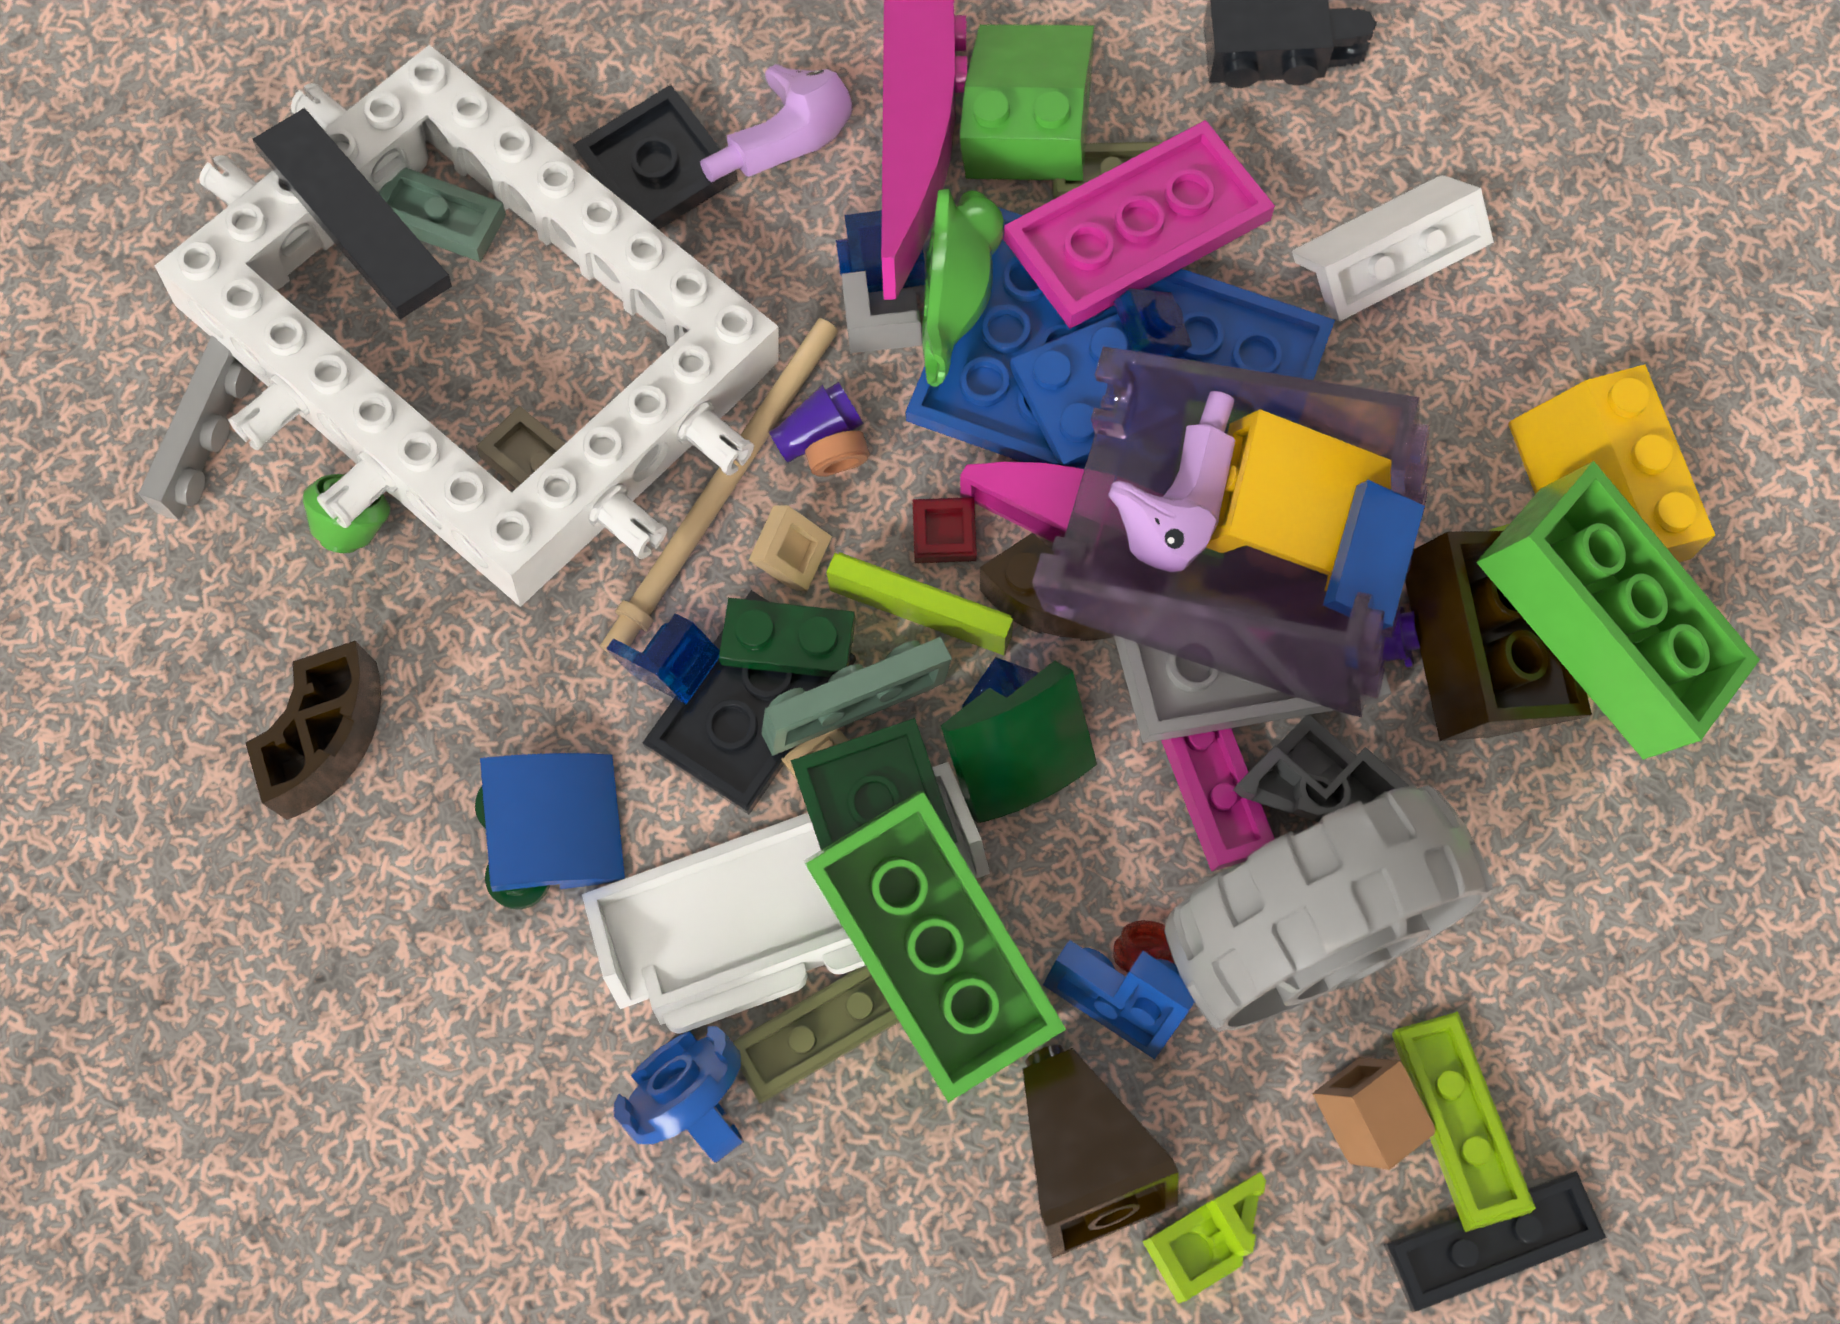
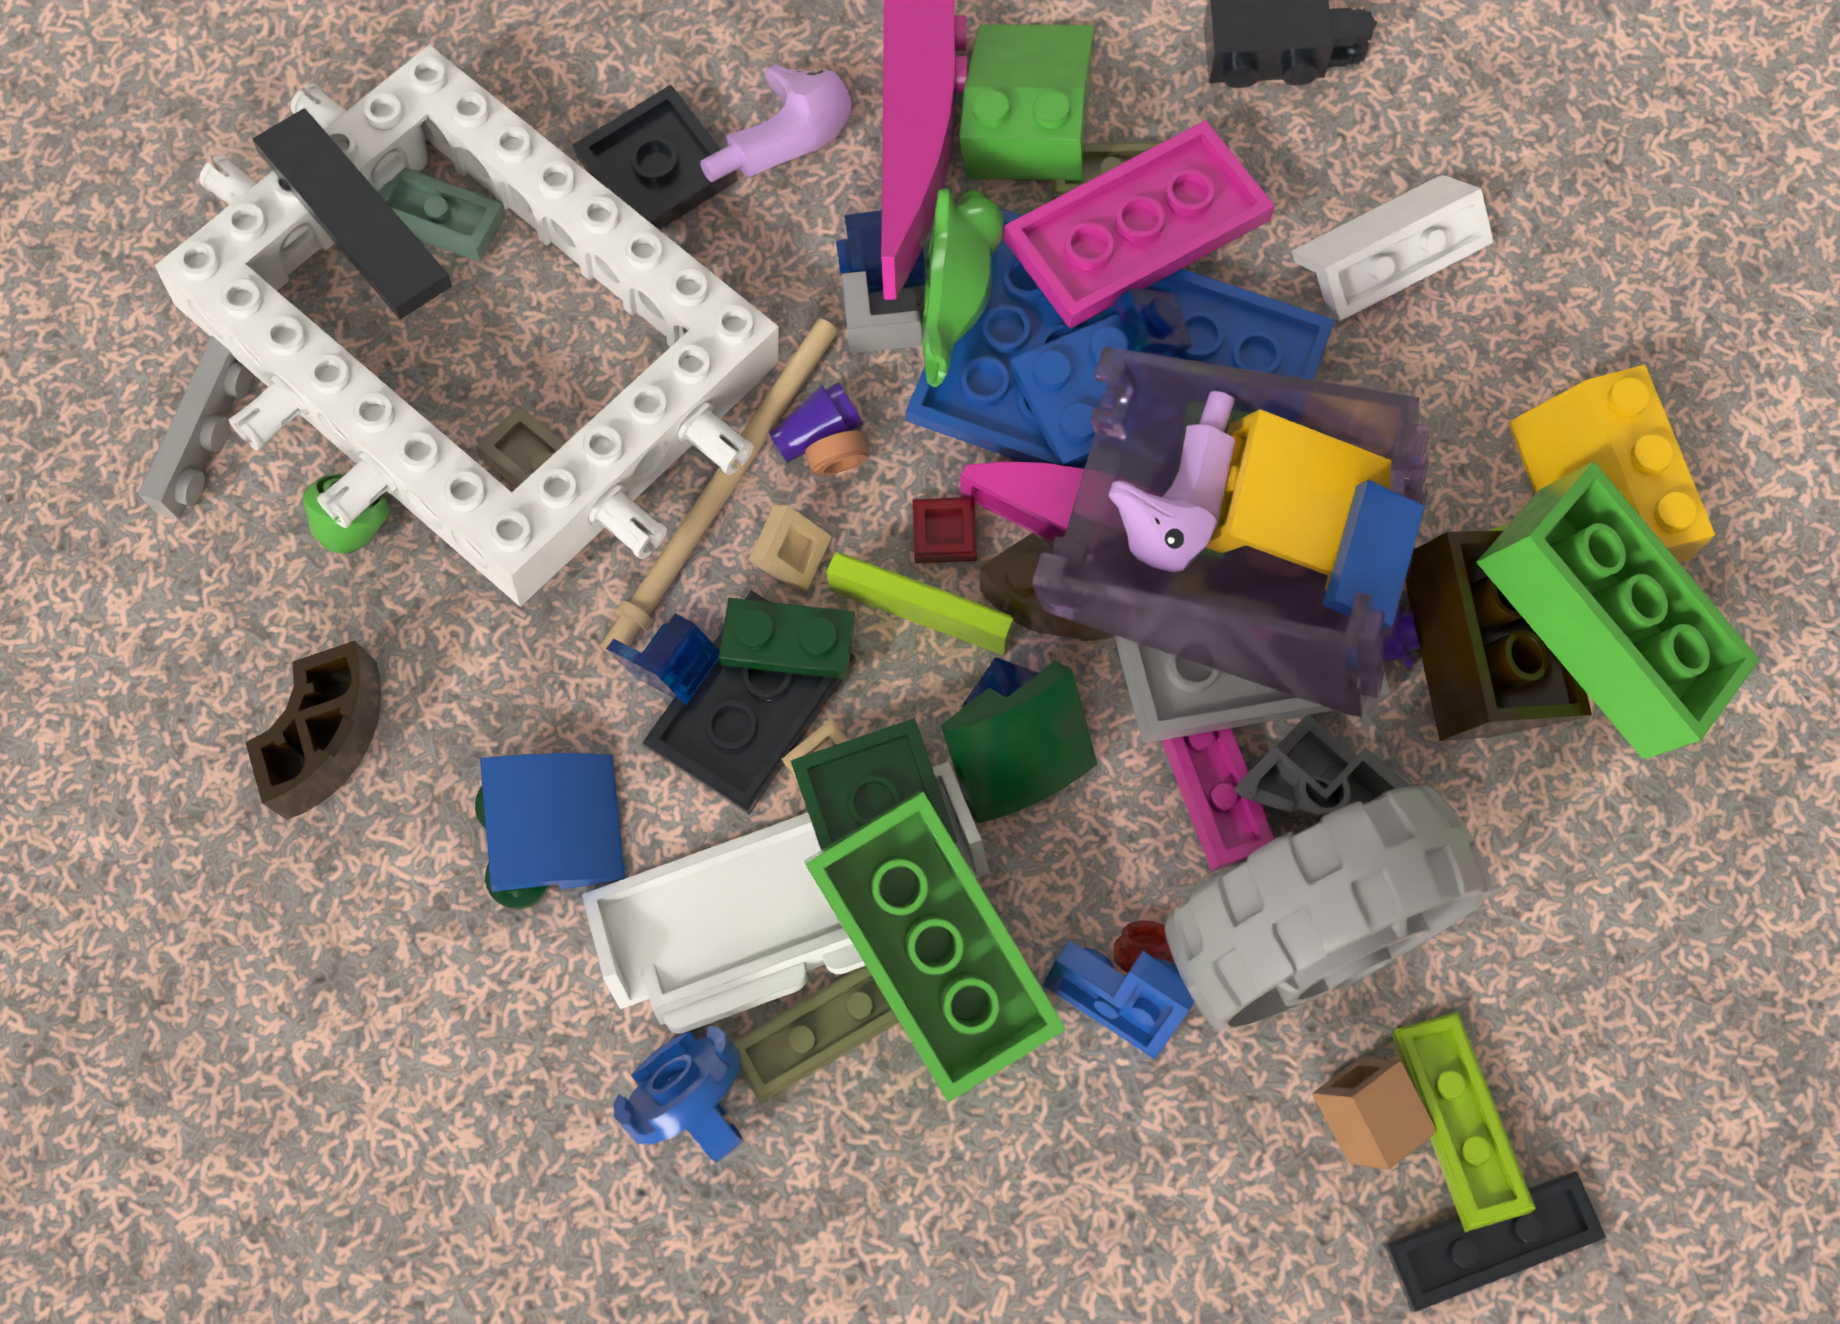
(854, 694): sand green plate -> none
(1090, 1154): dark brown slope -> none
(1208, 1240): lime slope -> none

